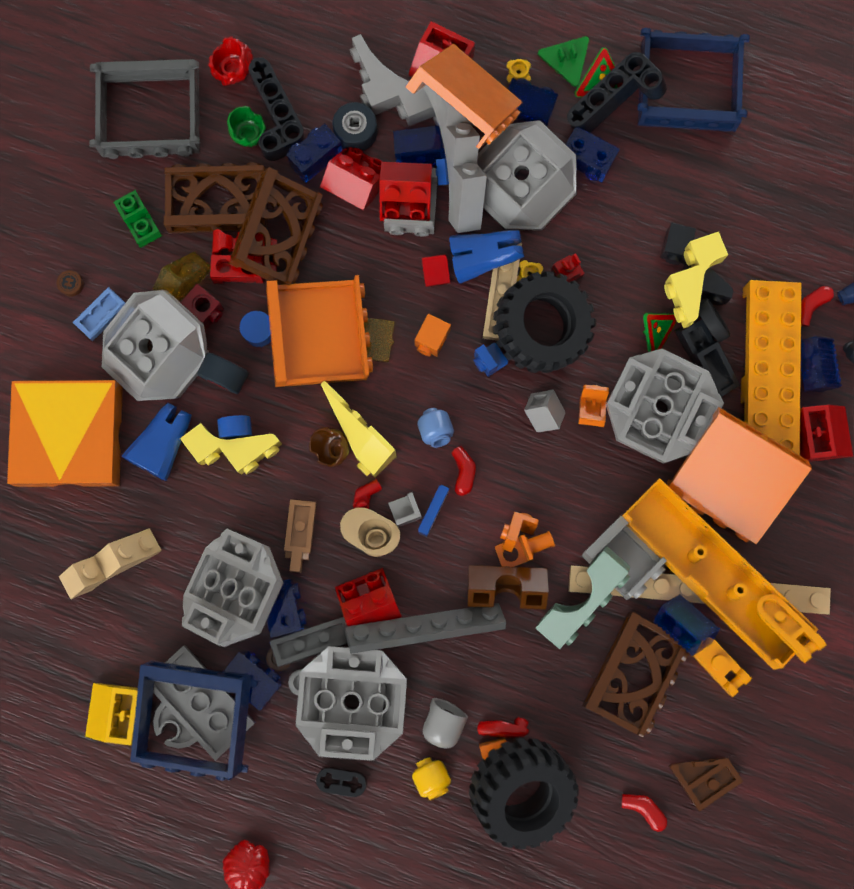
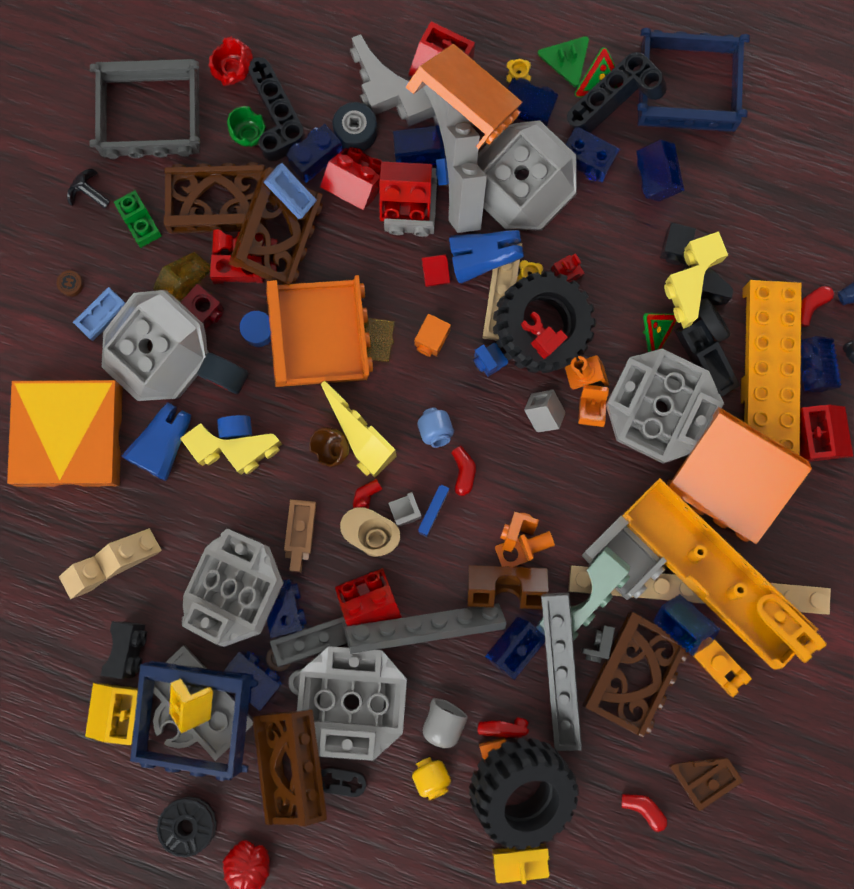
(80, 184): none -> black plant
(125, 651): none -> black brick
(174, 838): none -> black wheel
(189, 709): none -> yellow panel
(290, 191): none -> medium blue plate
(306, 785): none -> reddish brown fence
(516, 648): none -> clear blue brick
(521, 864): none -> yellow panel
(546, 338): none -> red piece
(561, 671): none -> plate
(586, 372): none -> orange bracket
(603, 641): none -> dark grey bracket
(660, 170): none -> clear blue brick

